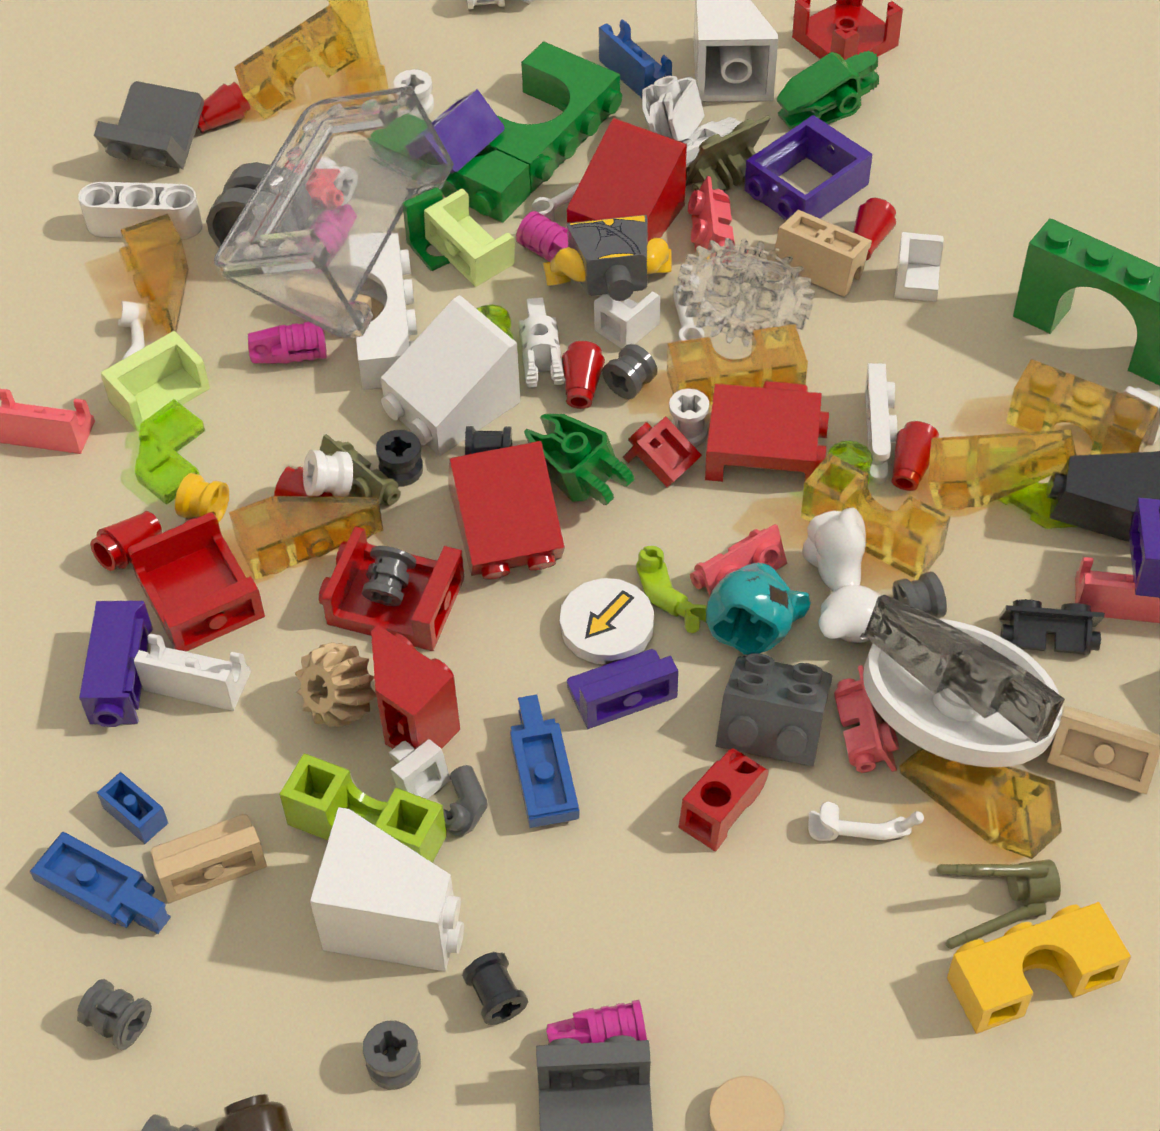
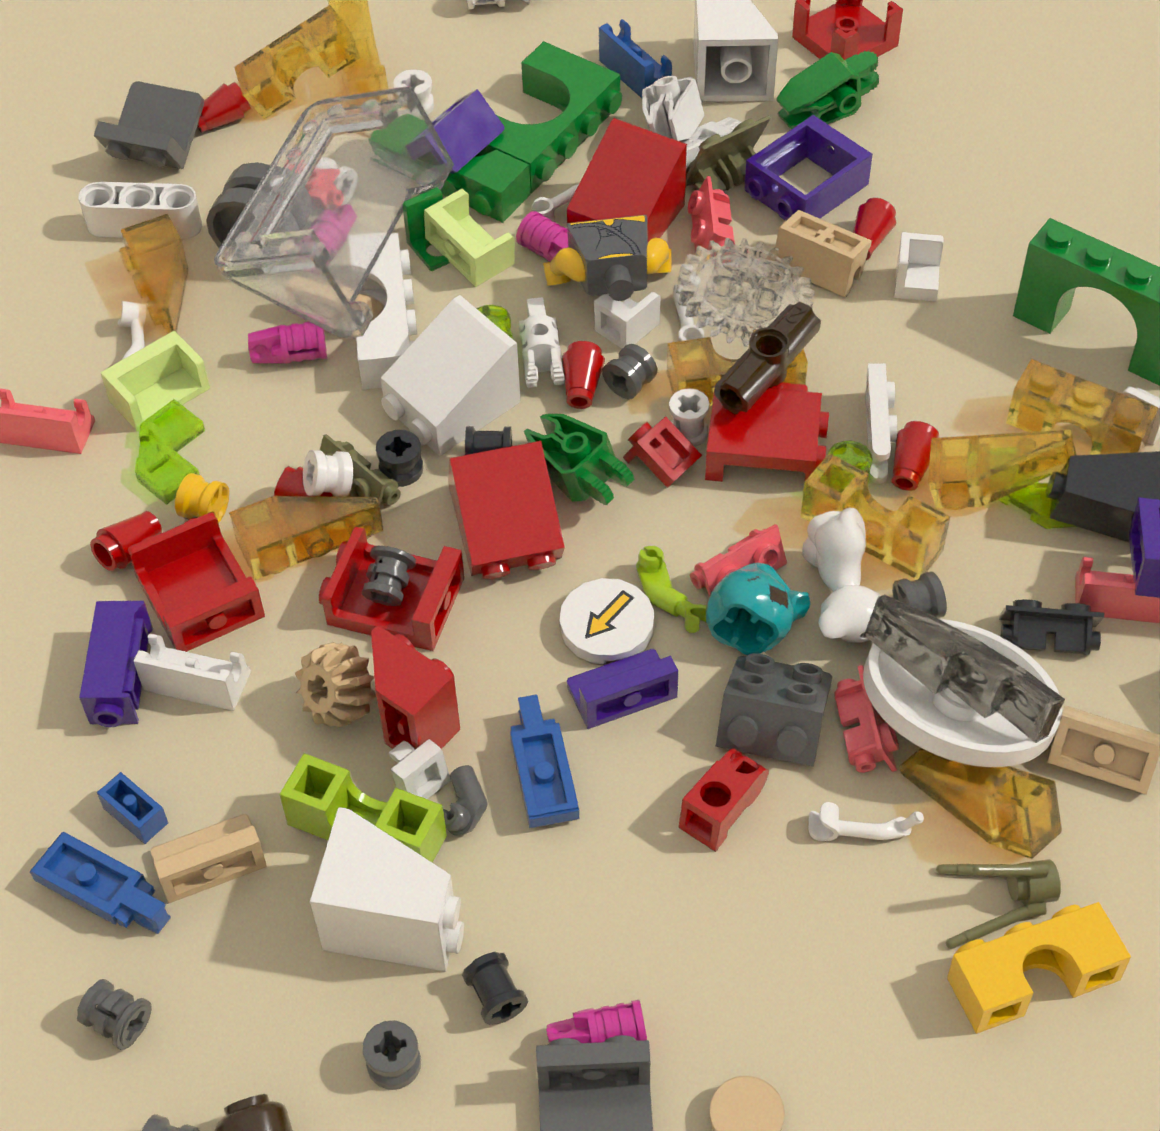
(767, 357): none -> dark brown piece

